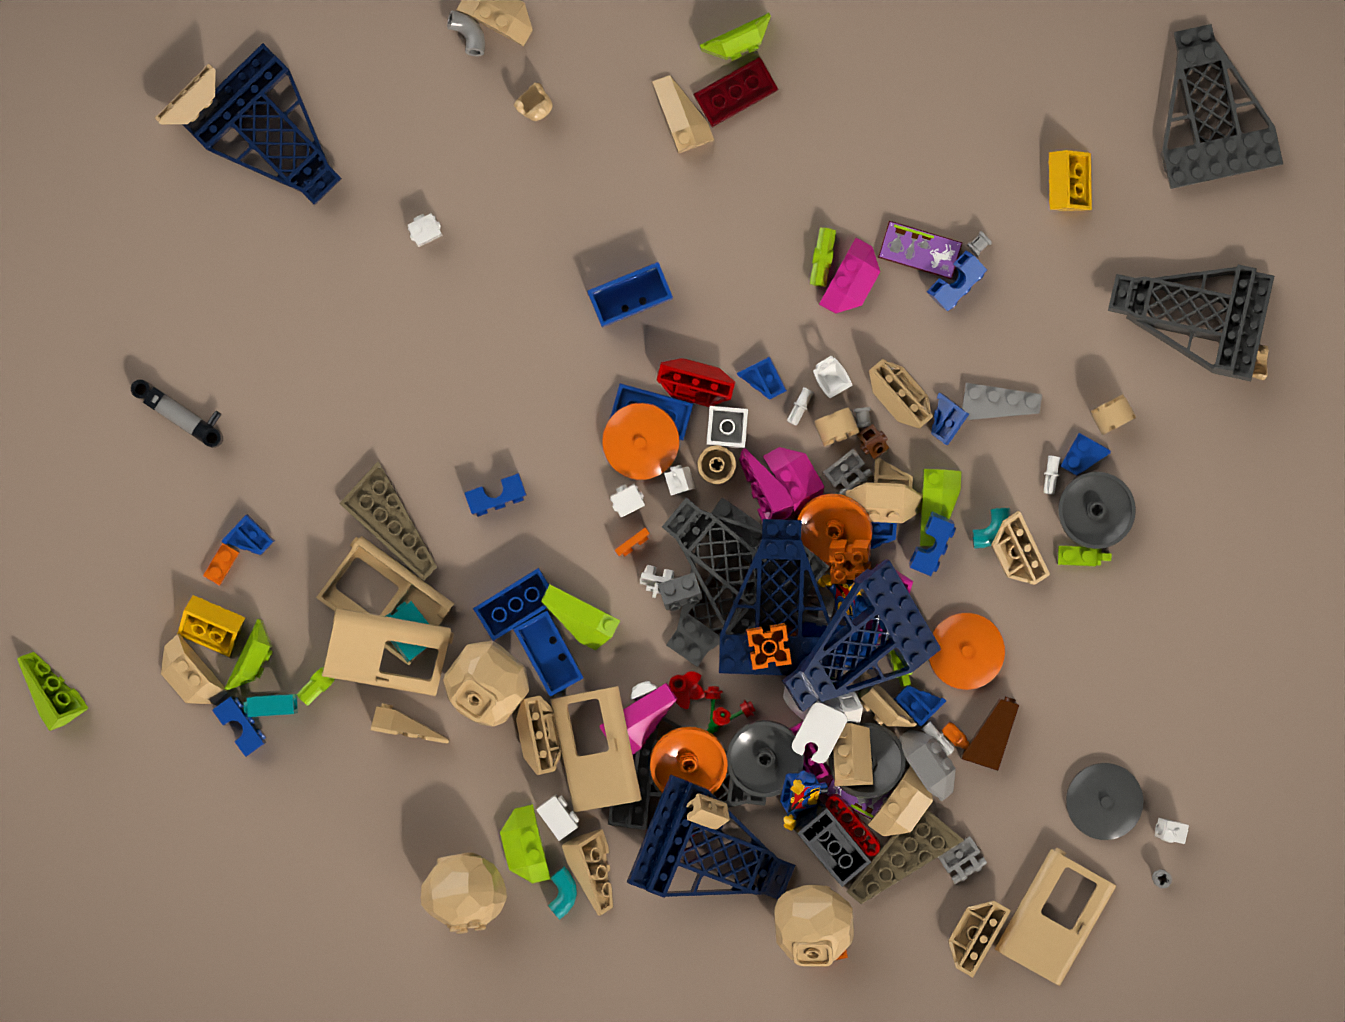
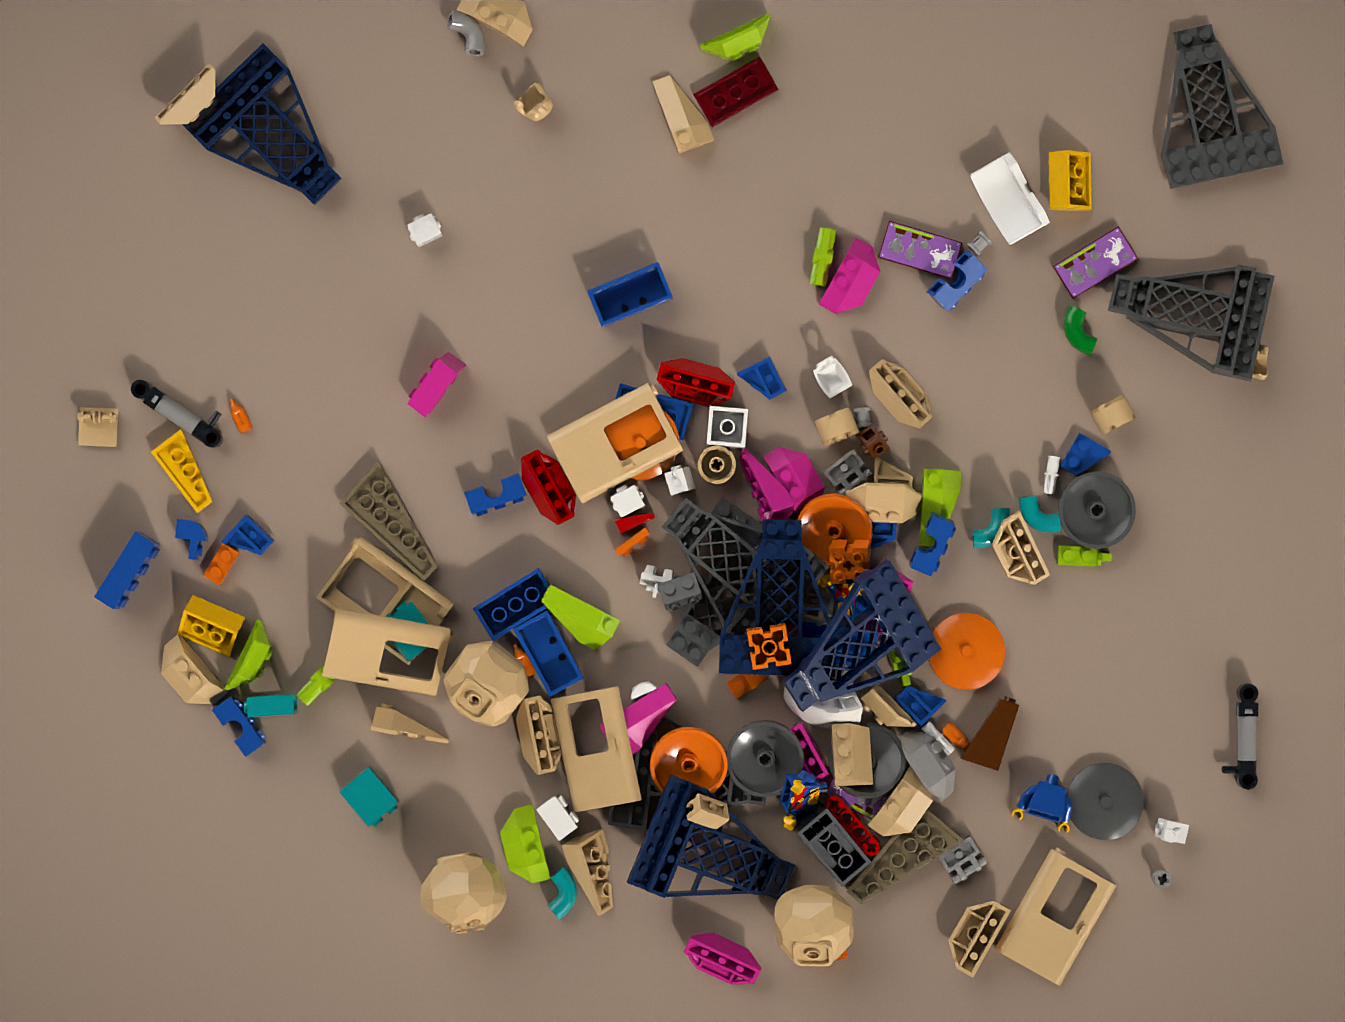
(53, 698): lime wedge -> none
(98, 426): none -> tan hinge
(127, 570): none -> blue brick
(180, 465): none -> yellow wing
(195, 533): none -> blue brick
(240, 417): none -> orange piece
(369, 797): none -> teal brick
(435, 383): none -> dark pink wedge
(522, 657): none -> orange piece
(548, 487): none -> red wedge
(590, 457): none -> tan piece
(627, 523): none -> red slope
(689, 690): red plate -> none
(722, 716): red plant -> none
(722, 958): none -> dark pink wedge
(744, 682): none -> orange slope
(800, 406): white axle -> none
(821, 726): white piece -> none
(947, 419): blue wing -> none
(996, 402): light grey wing -> none
(1009, 199): none -> white panel
(1036, 518): none -> teal cylinder
(1047, 802): none -> blue torso
(1074, 331): none -> green cylinder
(1095, 262): none -> medium lavender tile
(1246, 739): none -> piece

